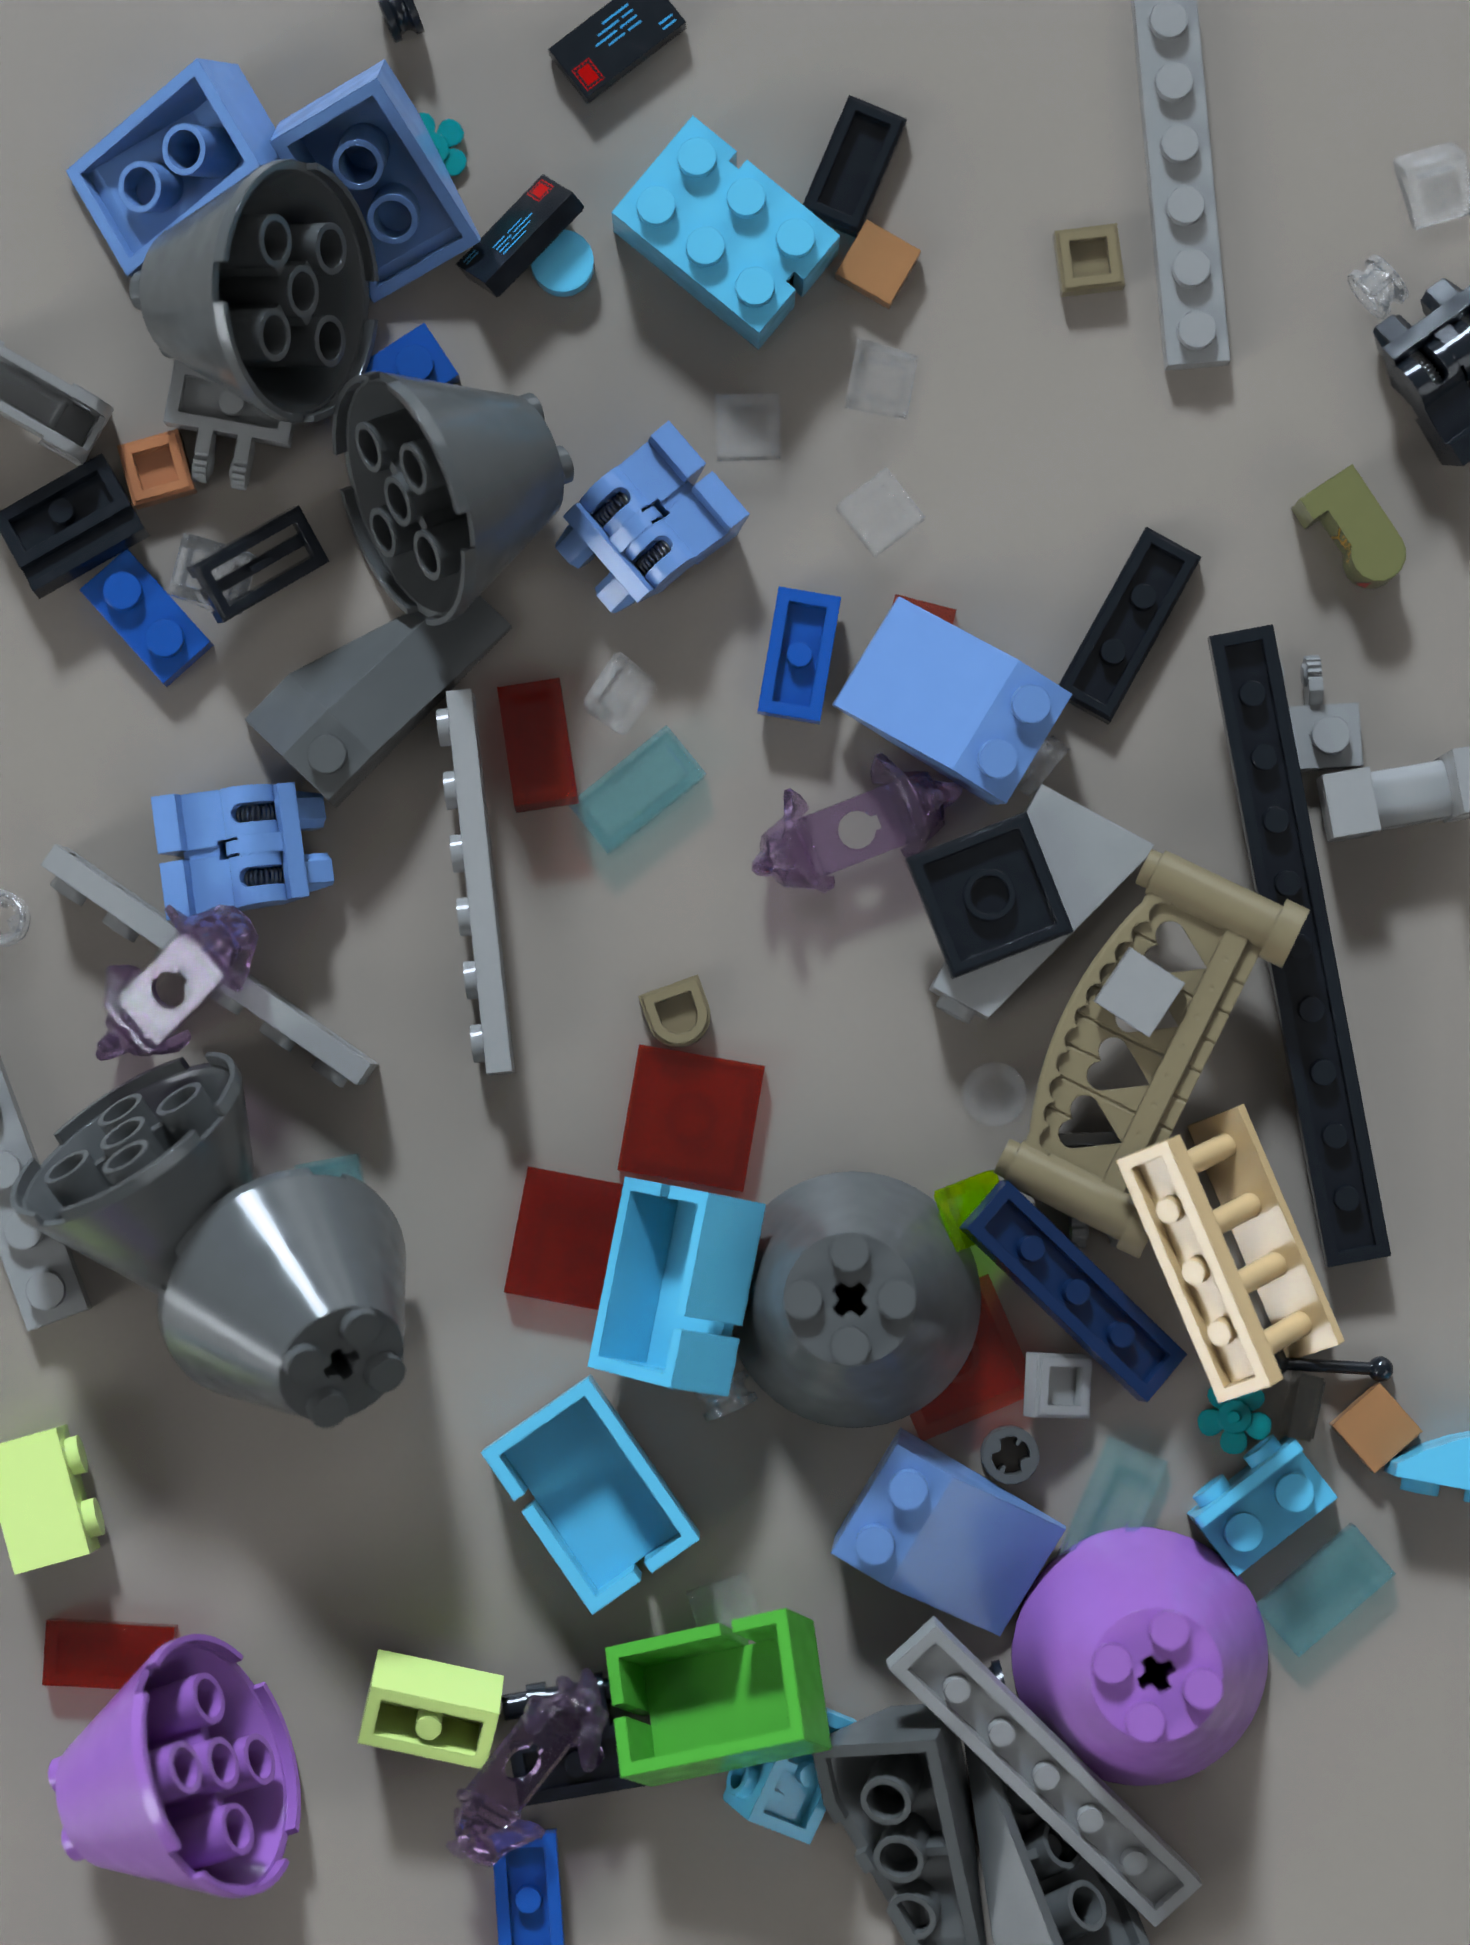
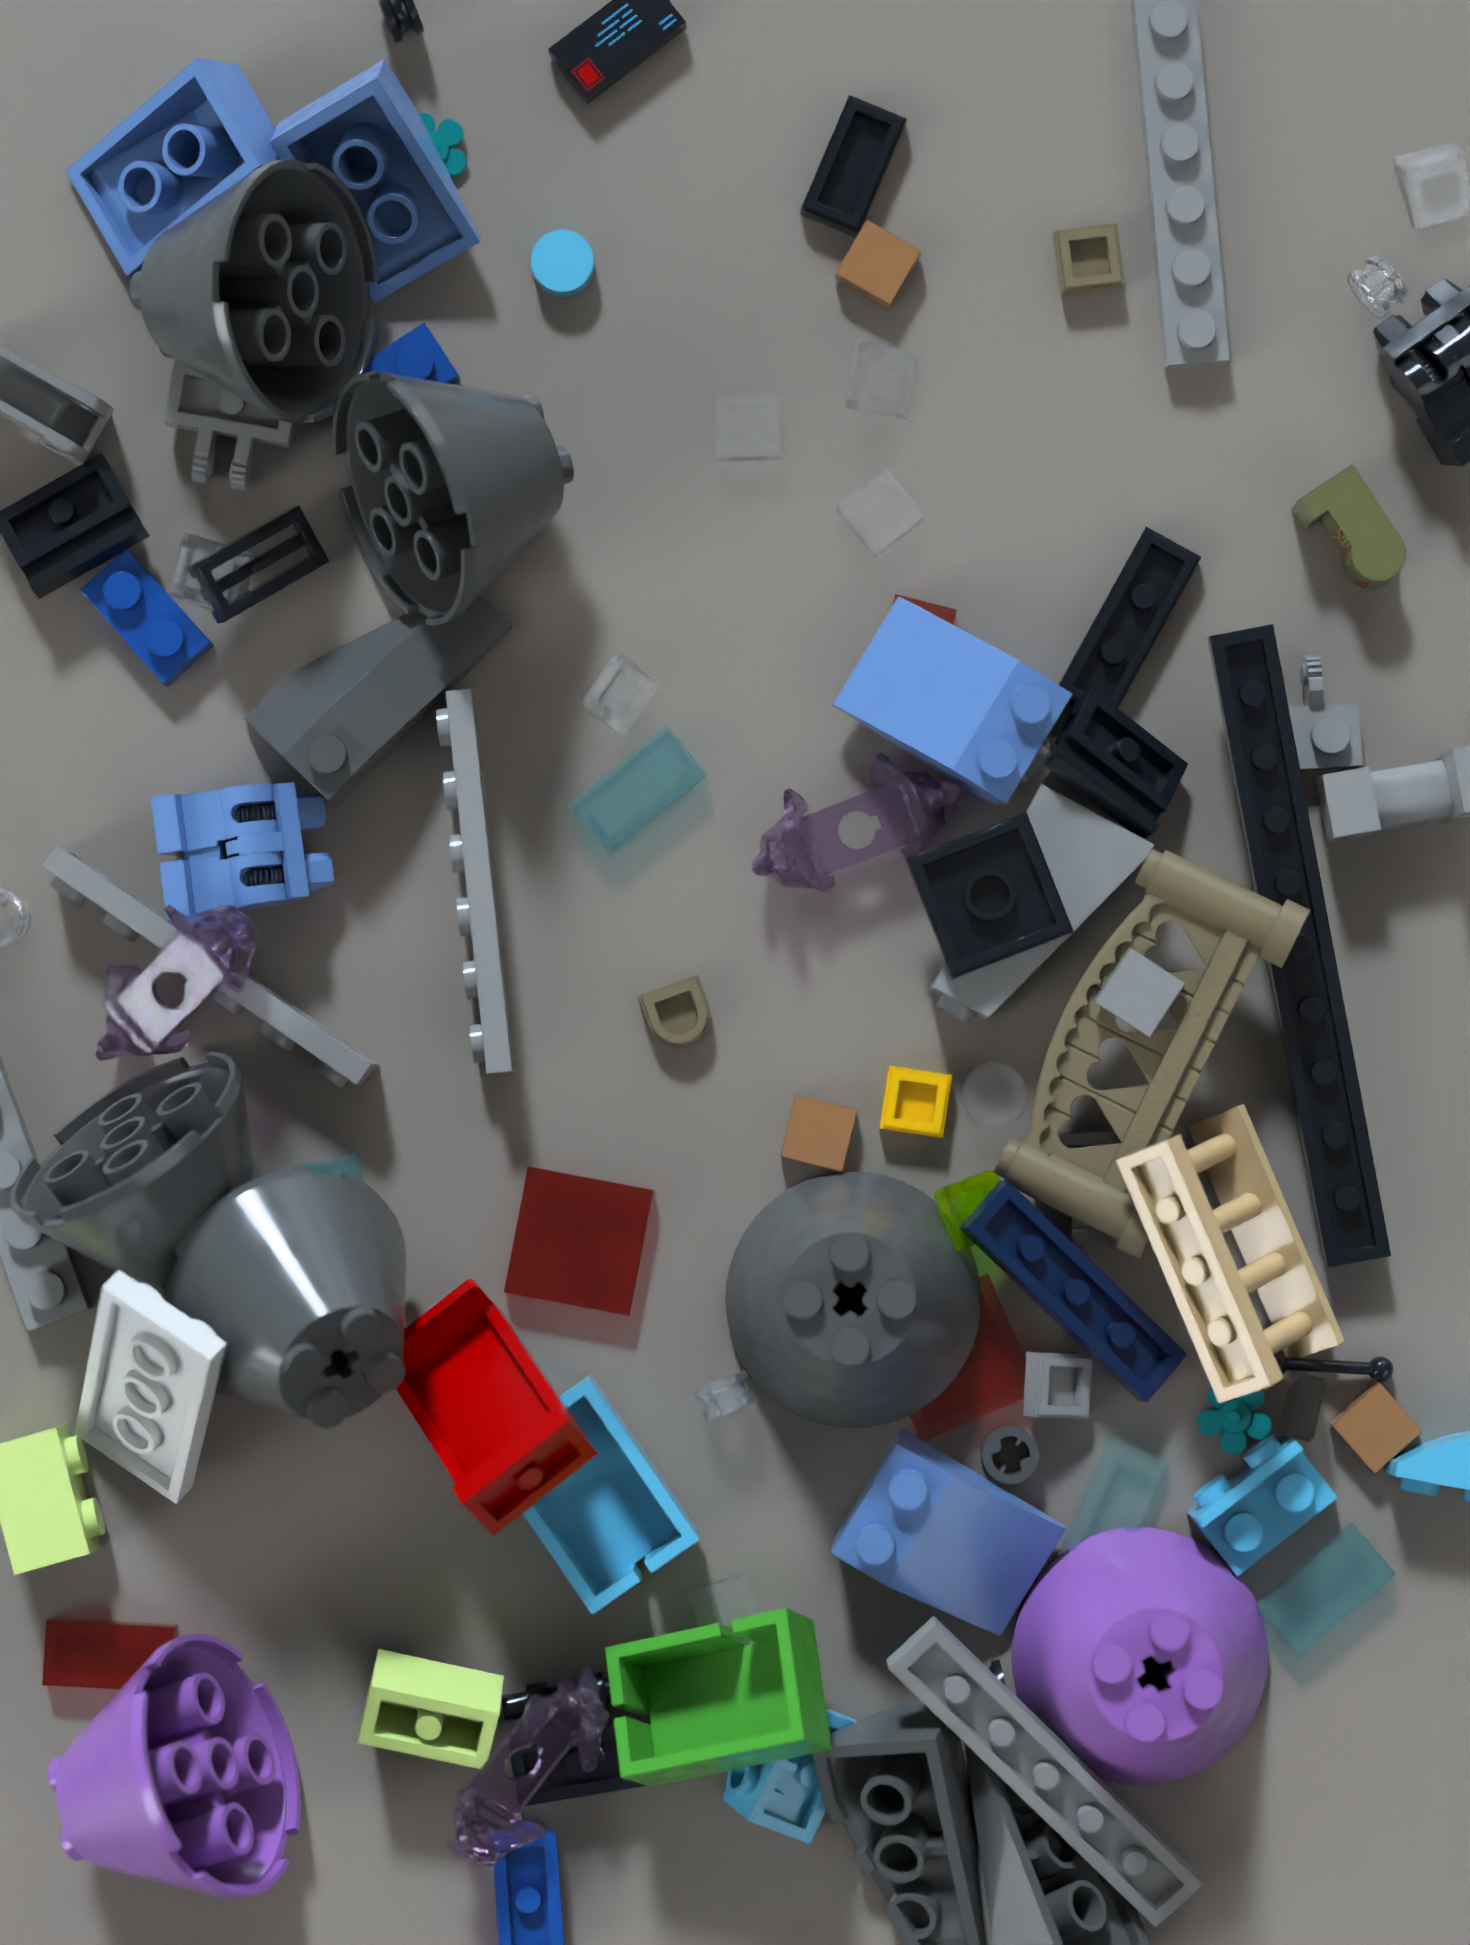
(149, 1386): none -> white plate
(157, 469): nougat tile -> none
(488, 1408): none -> red panel
(520, 235): black tile -> none
(537, 745): clear red tile -> none
(650, 520): medium blue hips -> none
(676, 1286): medium azure piece -> none
(691, 1118): clear red tile -> none
(725, 232): medium azure piece -> none
(799, 655): blue plate -> none
(818, 1133): none -> medium nougat tile
(915, 1102): none -> yellow tile
(1116, 764): none -> black plate

